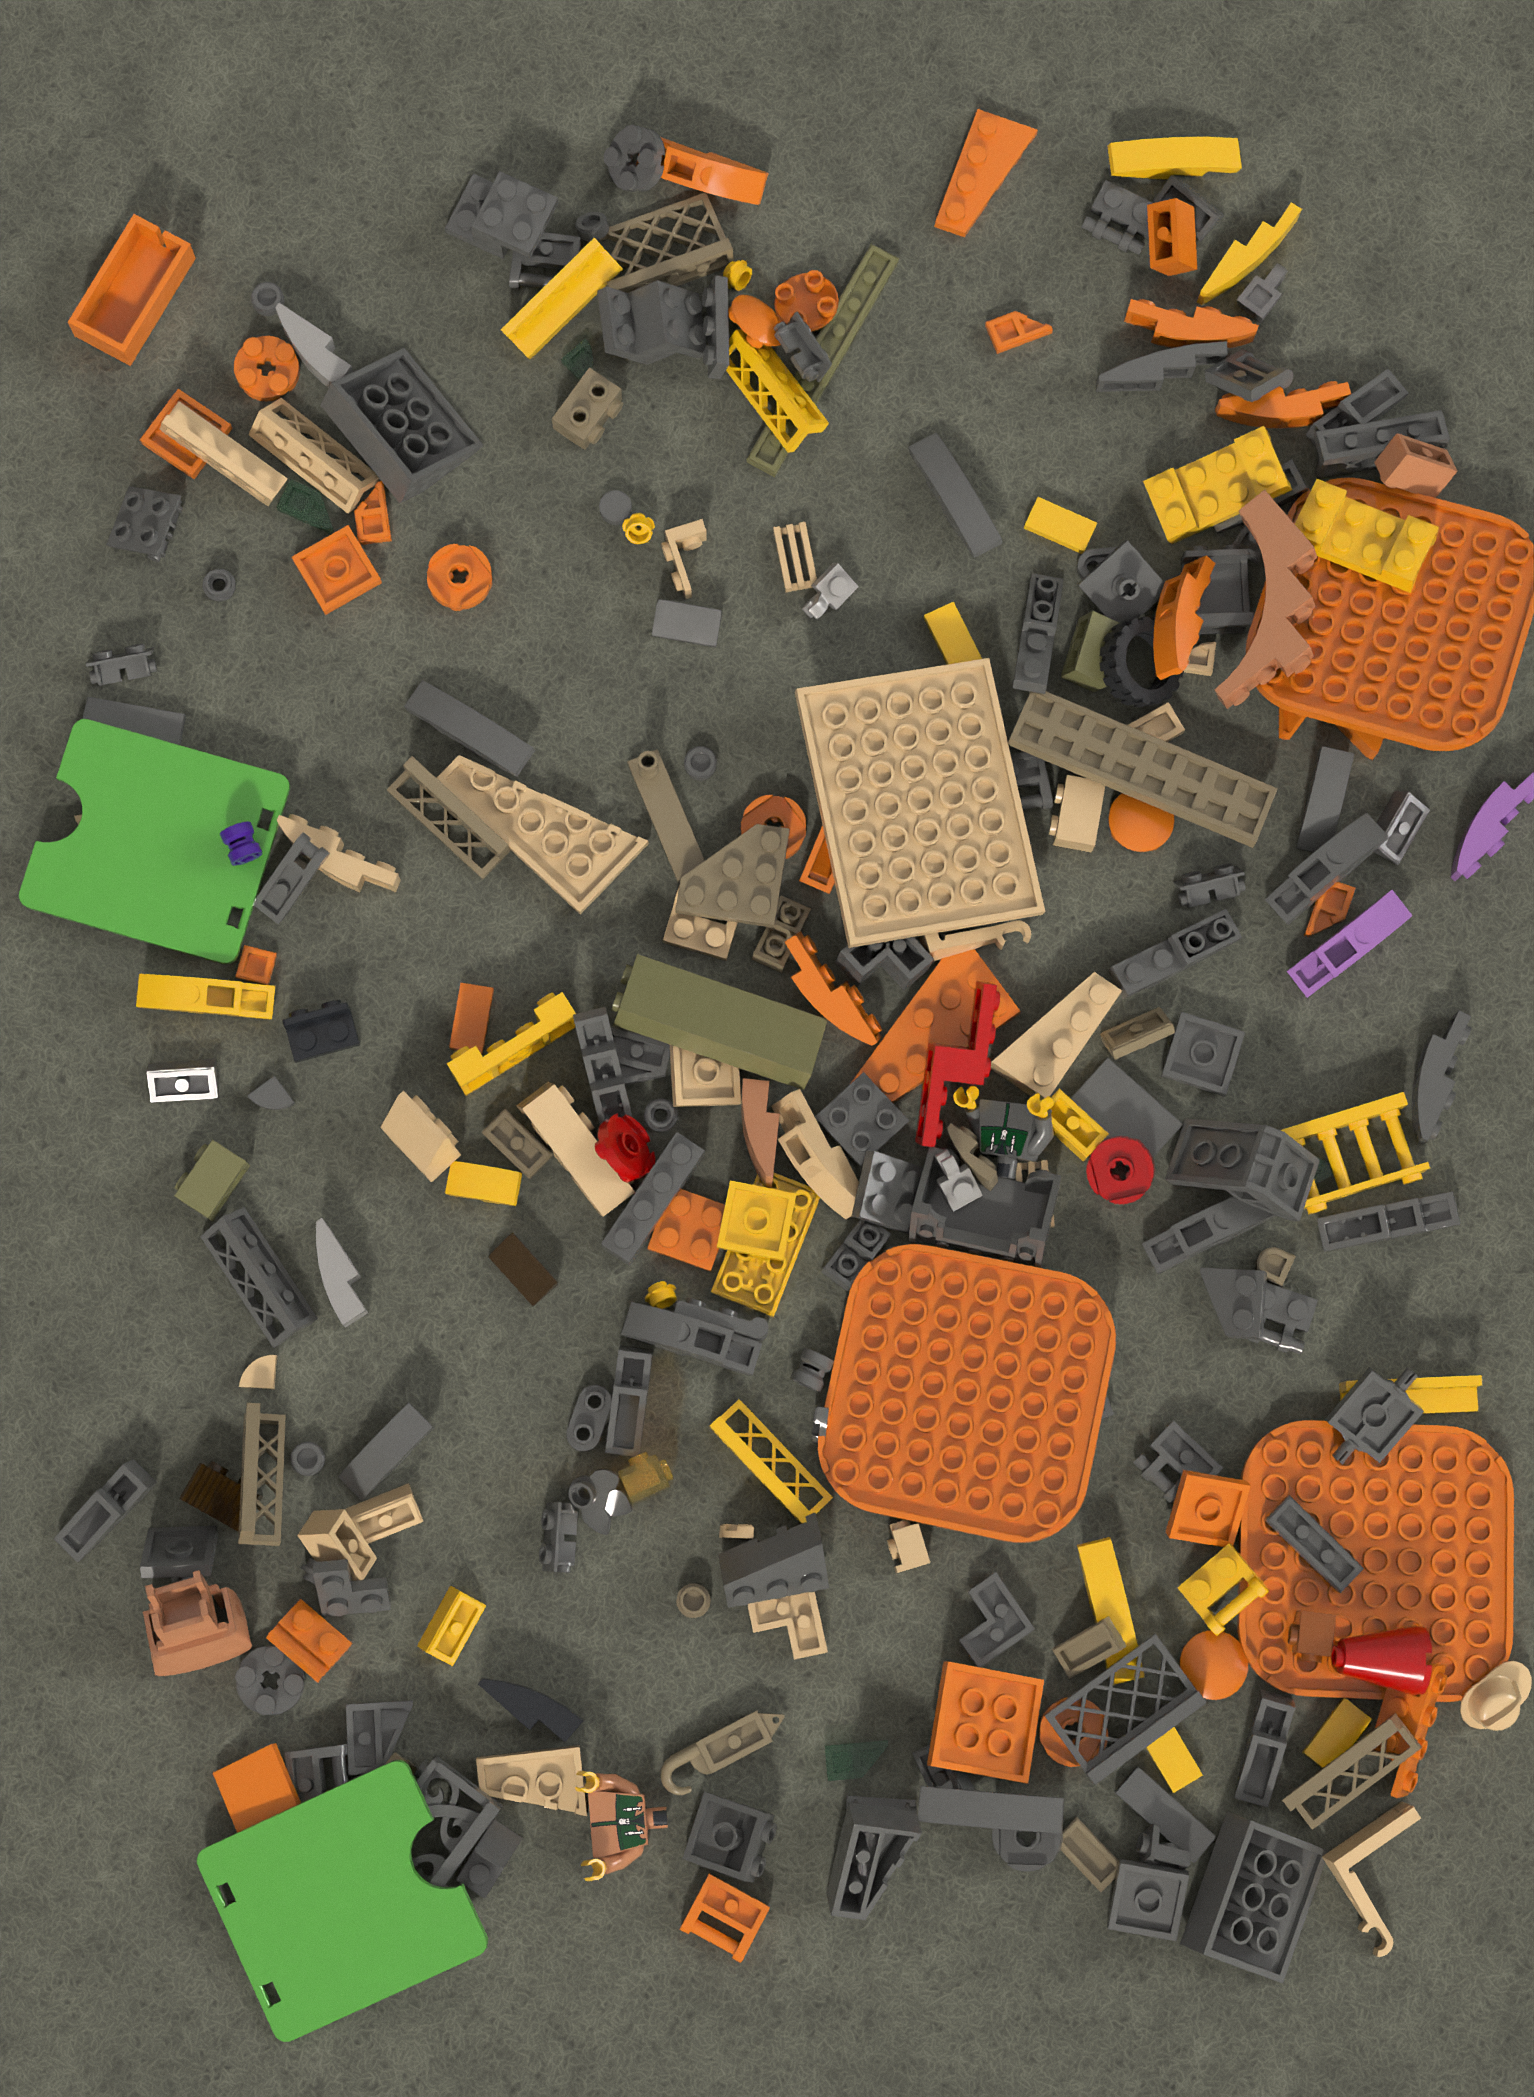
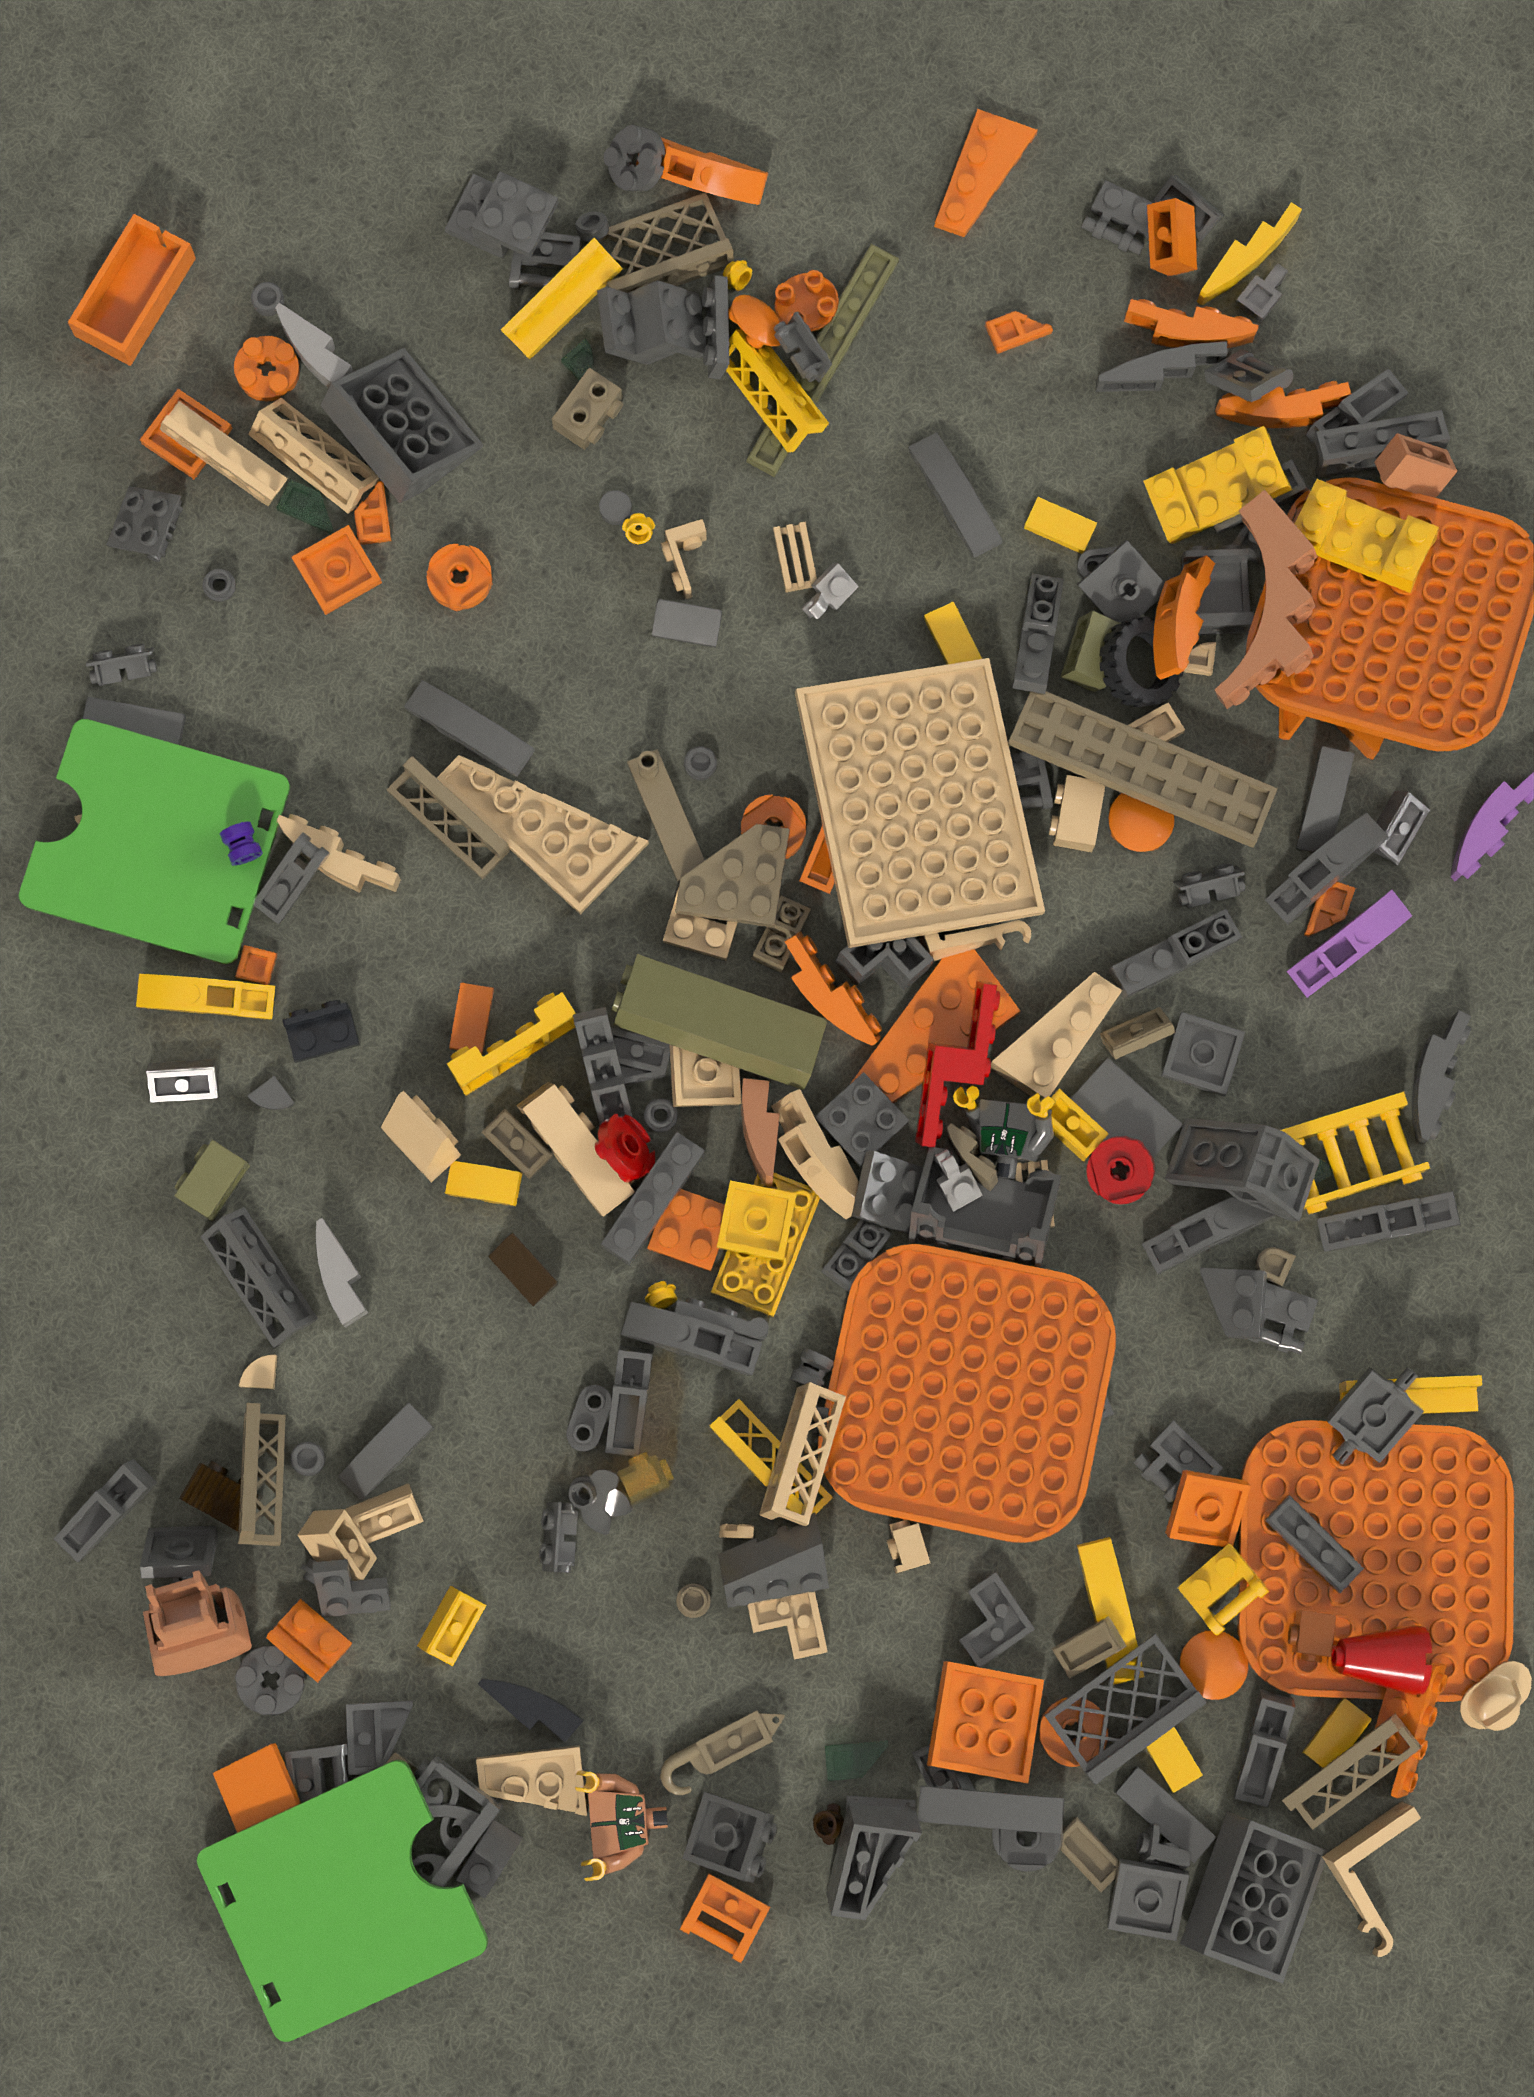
(790, 1453): none -> tan fence
(822, 1826): none -> dark brown plate
(1174, 156): yellow slope -> none

